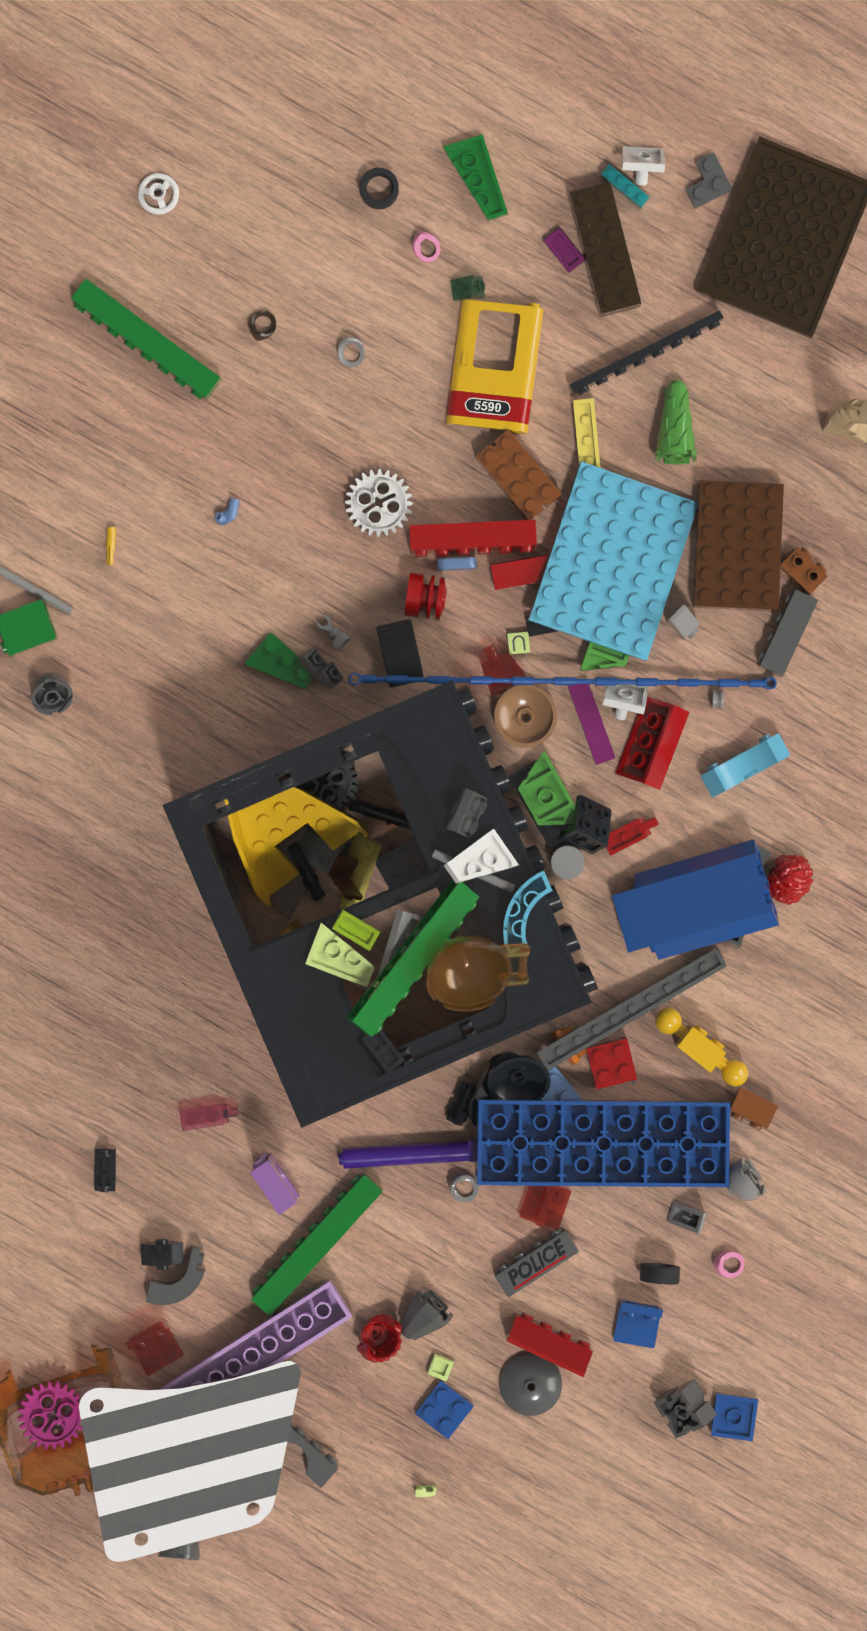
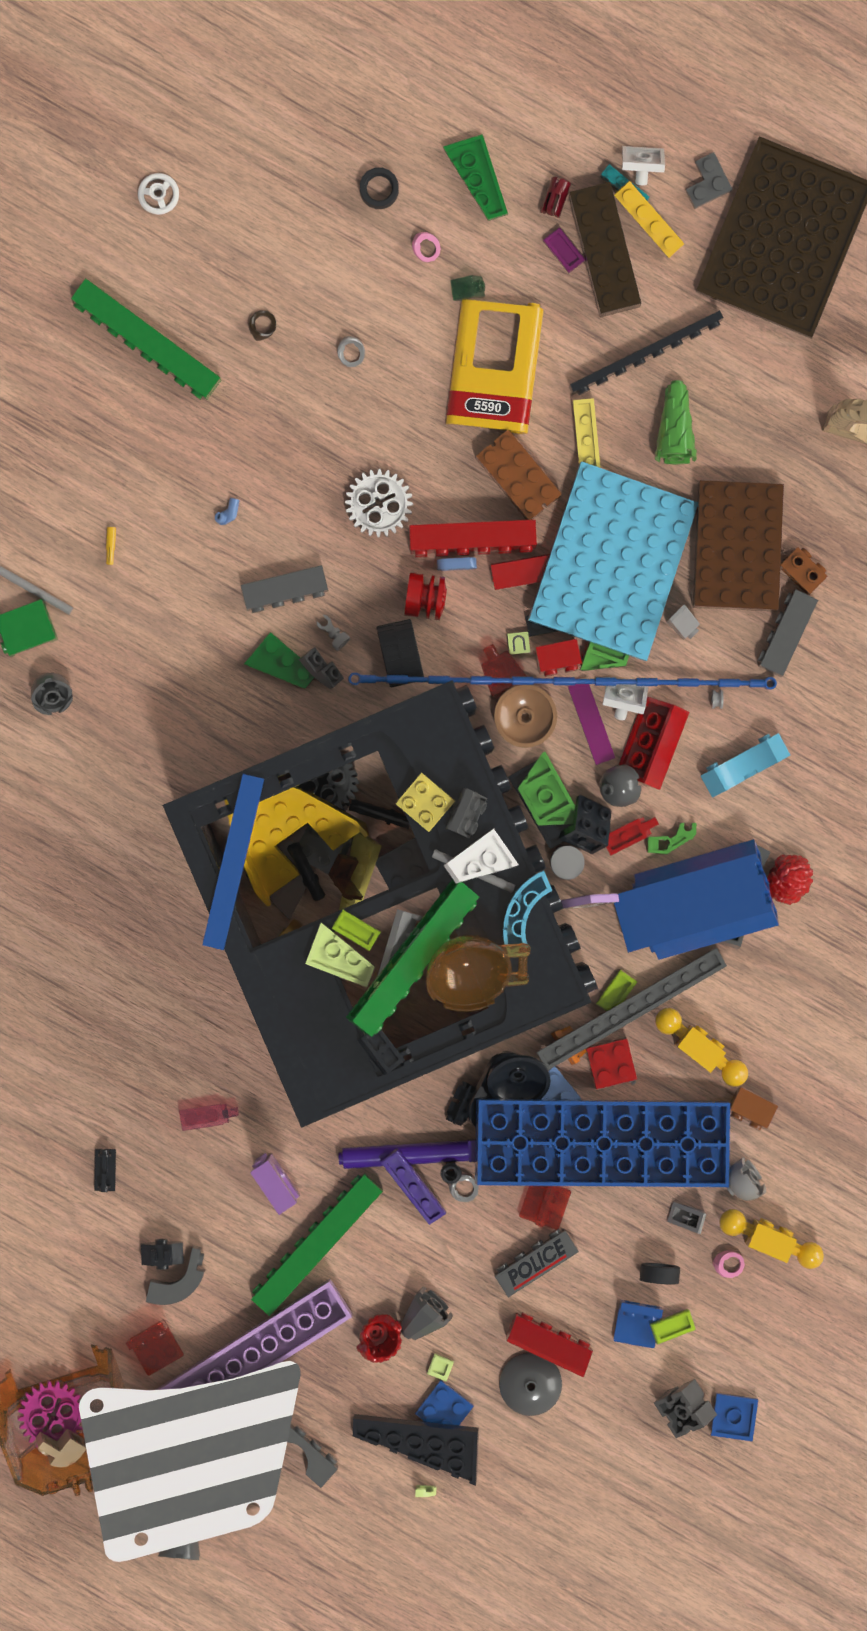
(64, 1451): none -> tan brick
(233, 862): none -> blue tile
(284, 588): none -> dark grey brick
(413, 1186): none -> dark purple tile
(425, 802): none -> light yellow hinge
(428, 1443): none -> black wing
(450, 1177): none -> black cone
(555, 197): none -> dark red arm
(558, 657): none -> red brick
(590, 901): none -> lavender tile
(616, 991): none -> lime tile
(620, 786): none -> dark grey cylinder
(648, 219): none -> yellow plate
(672, 1326): none -> lime tile
(680, 838): none -> bright green piece
(770, 1240): none -> yellow brick

